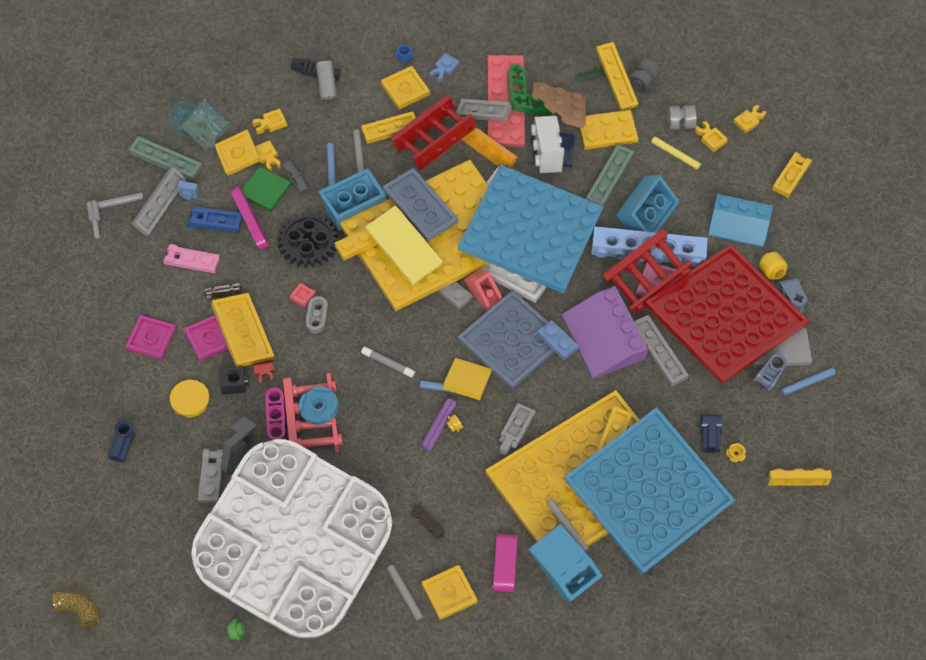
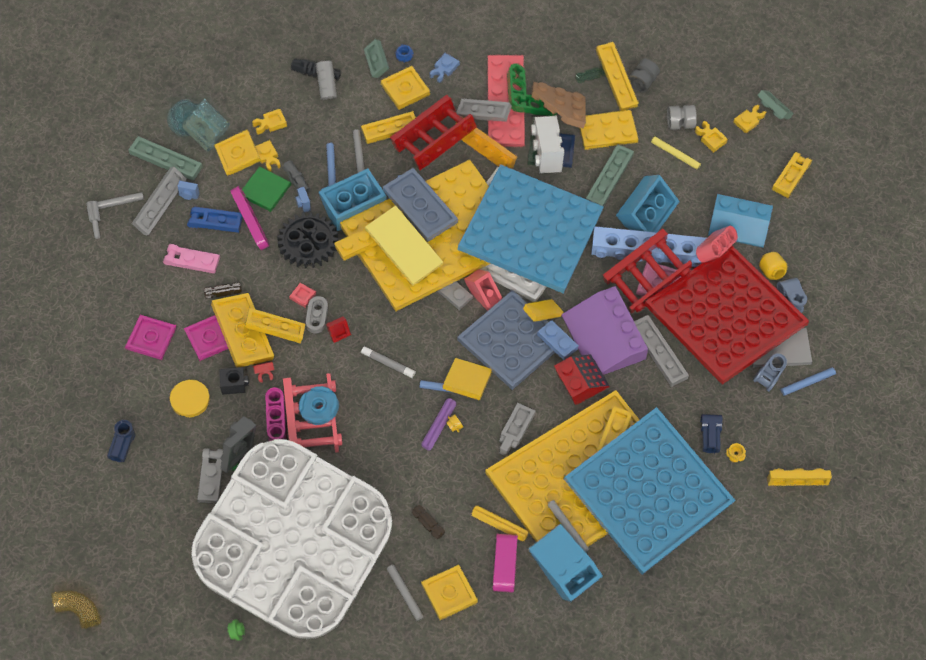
(274, 325): none -> yellow plate
(302, 200): none -> medium blue plate
(338, 329): none -> red tile
(376, 58): none -> sand green plate
(499, 523): none -> yellow axle
(543, 310): none -> yellow tile
(581, 377): none -> red slope
(716, 244): none -> coral beam
(777, 106): none -> sand green plate

